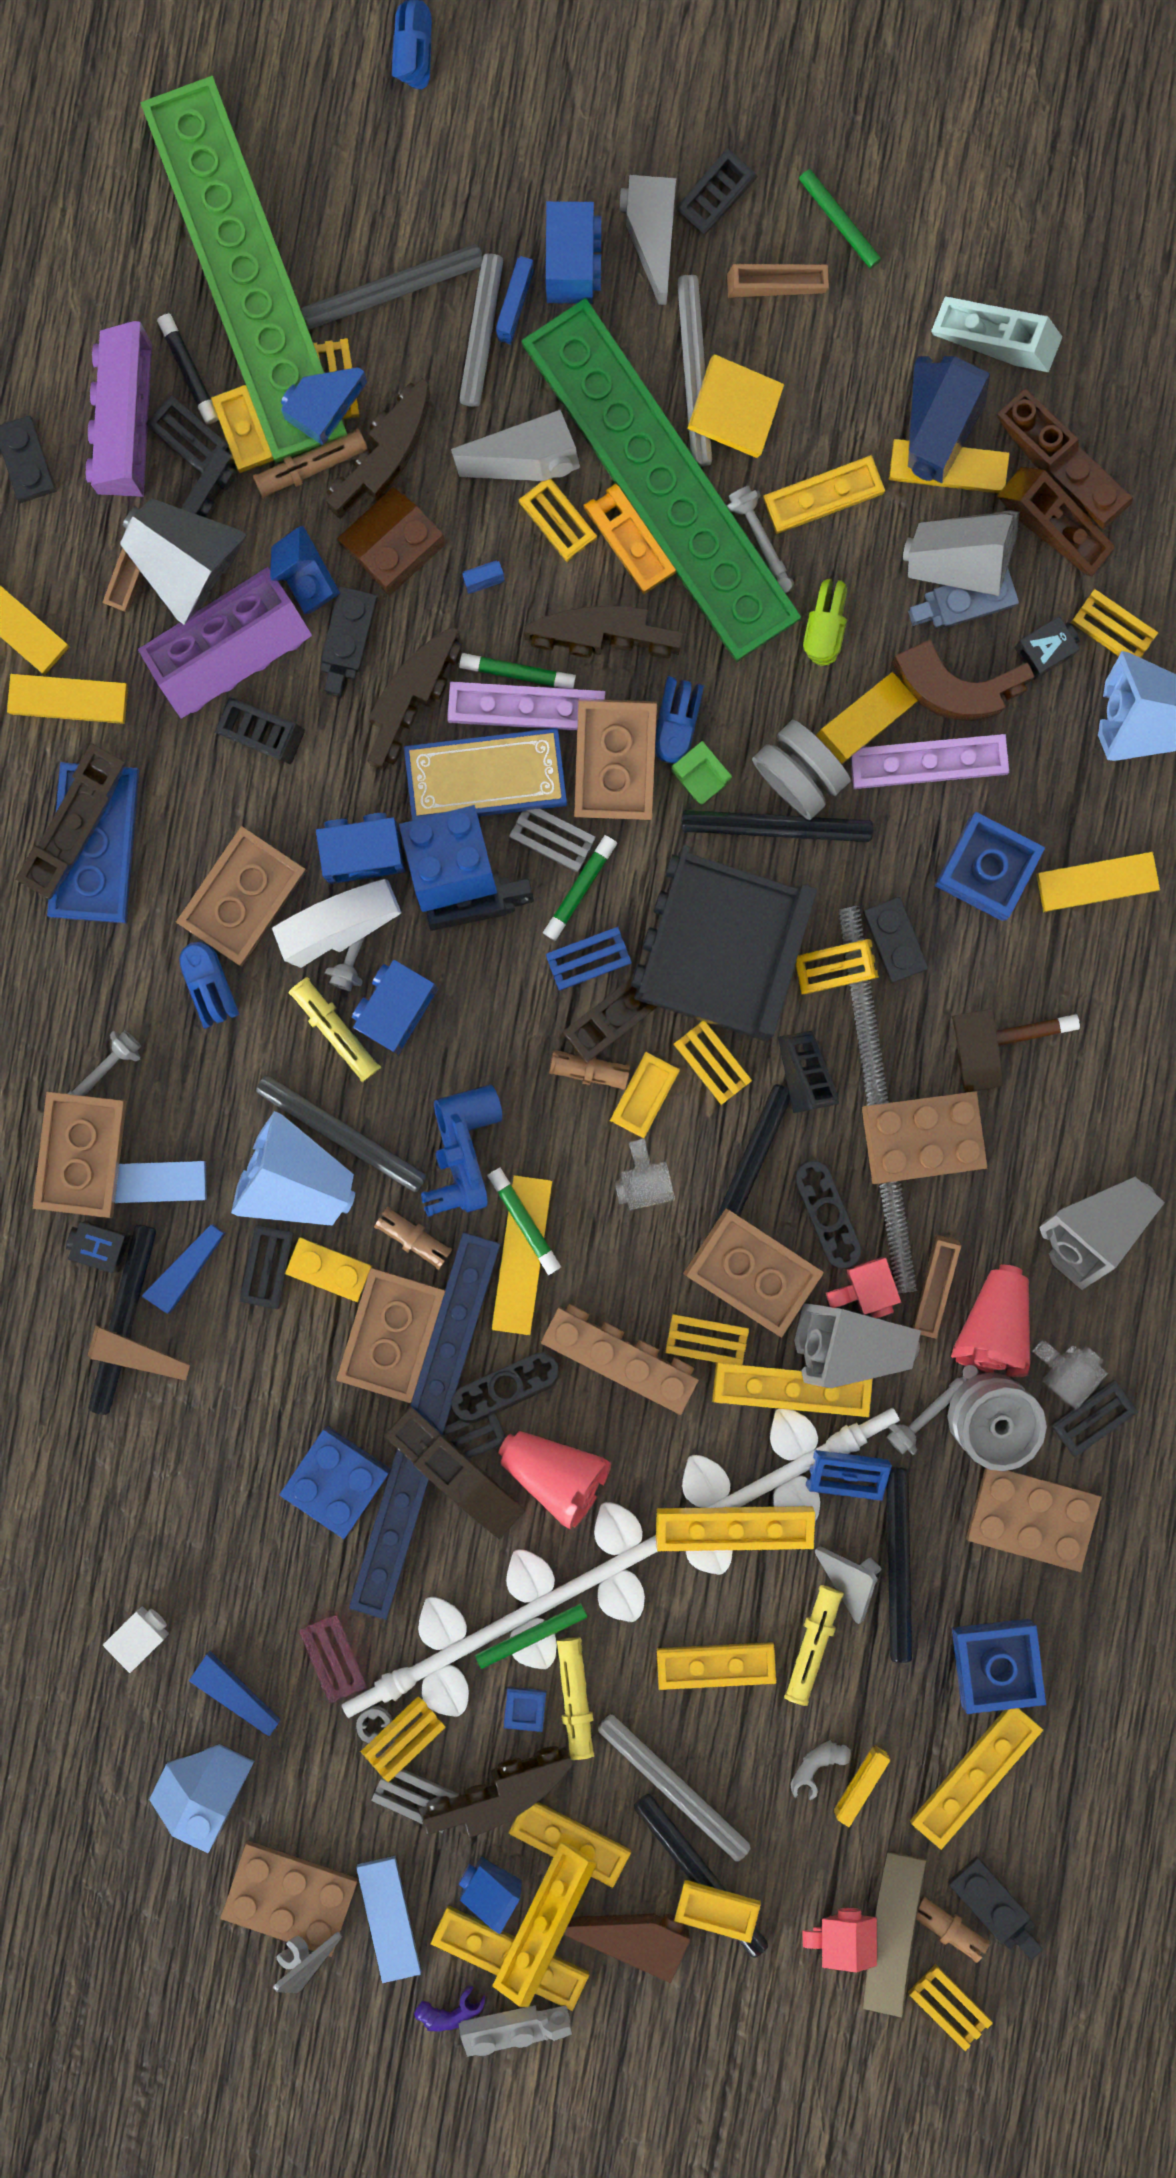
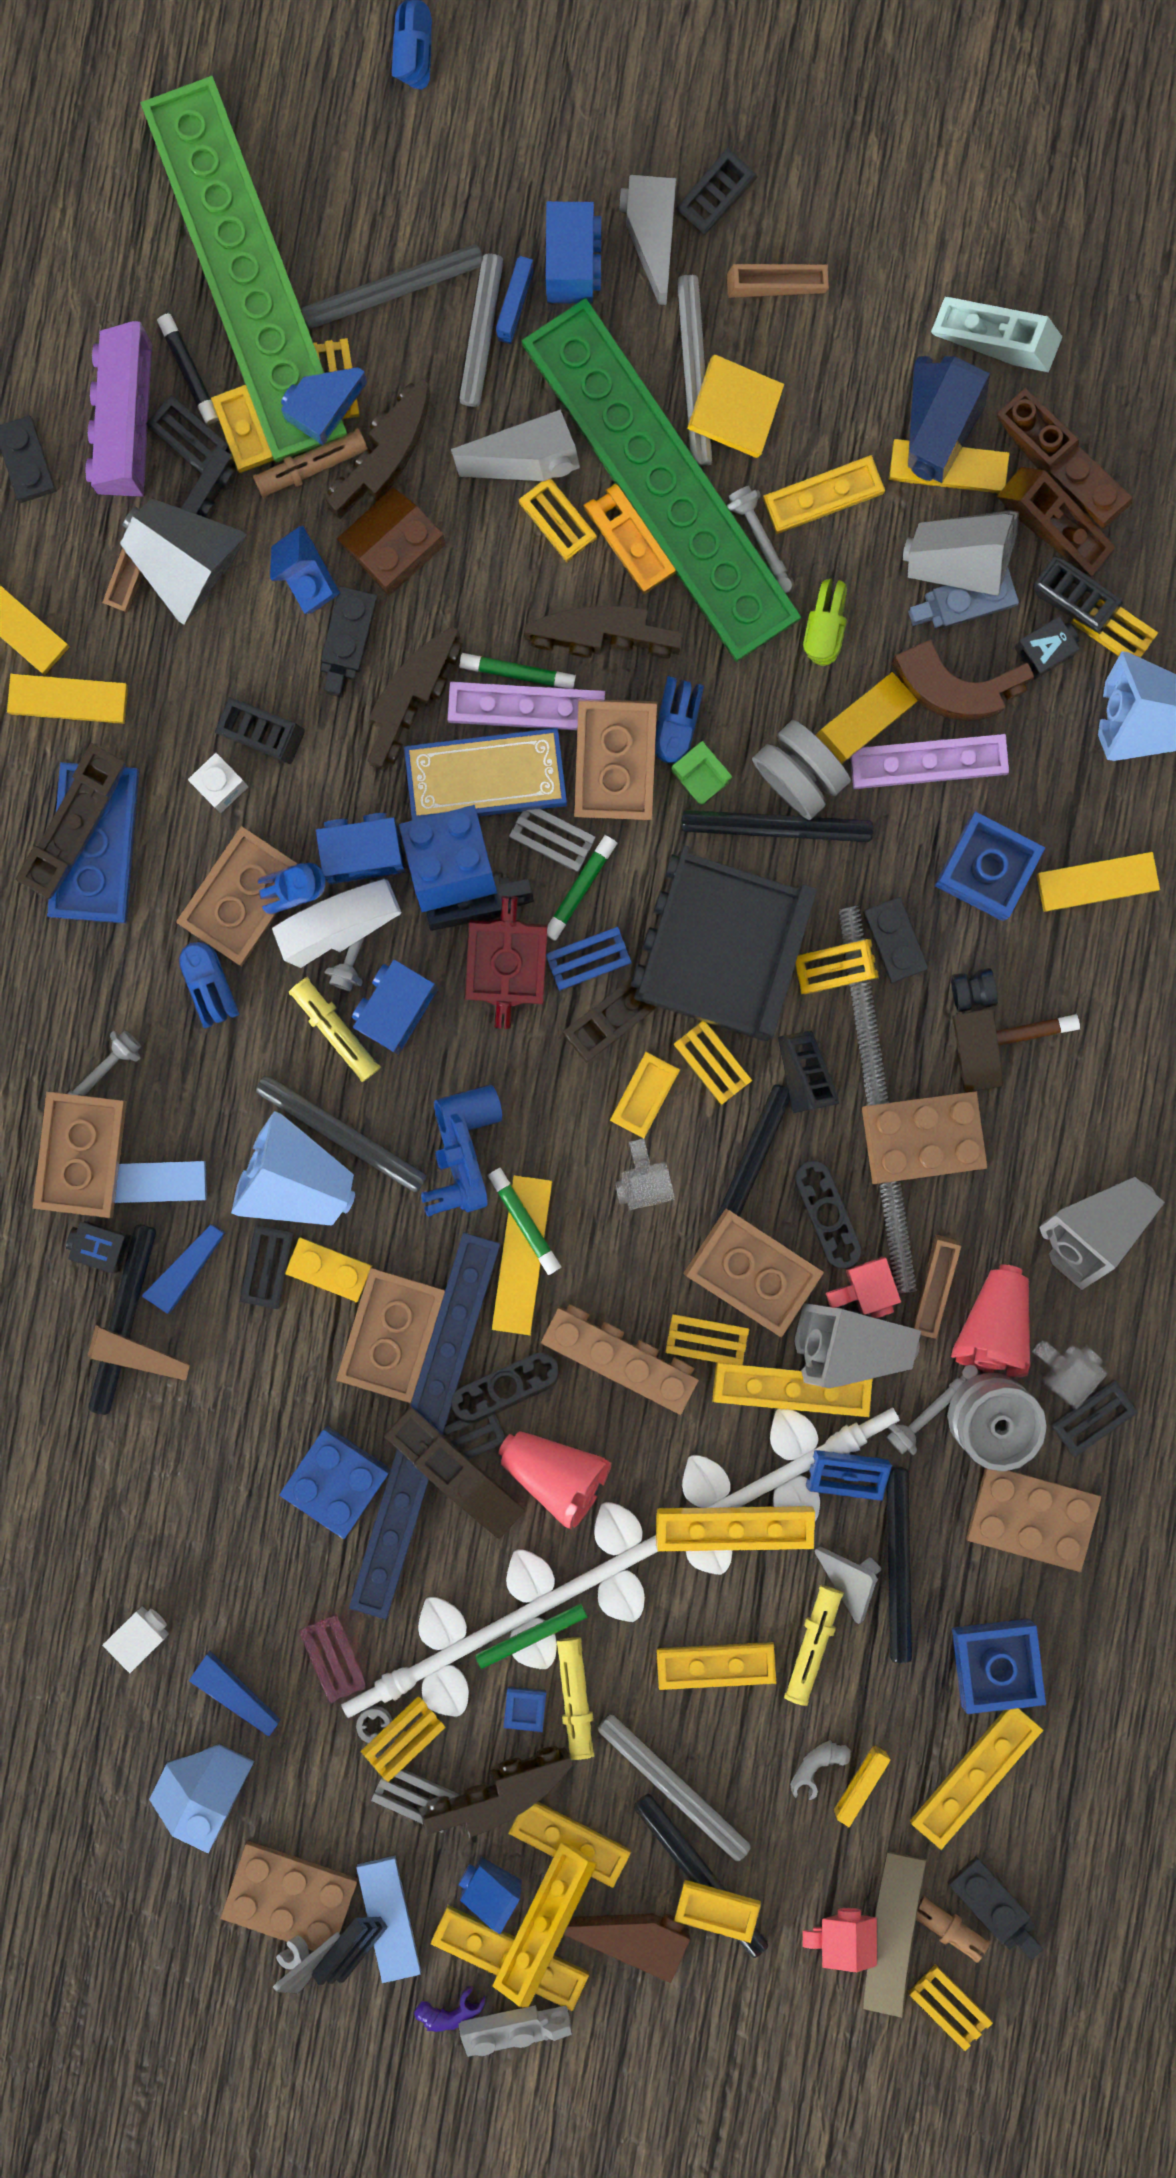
(218, 782): none -> white brick
(224, 643): medium lavender slope -> none
(292, 886): none -> blue arm
(349, 1950): none -> black tile
(413, 1238): medium nougat pin -> none
(483, 576): blue tile -> none
(506, 962): none -> dark red plate
(594, 1071): medium nougat pin -> none
(840, 218): green bar -> none
(976, 990): none -> black wheel
(1052, 575): none -> black slope

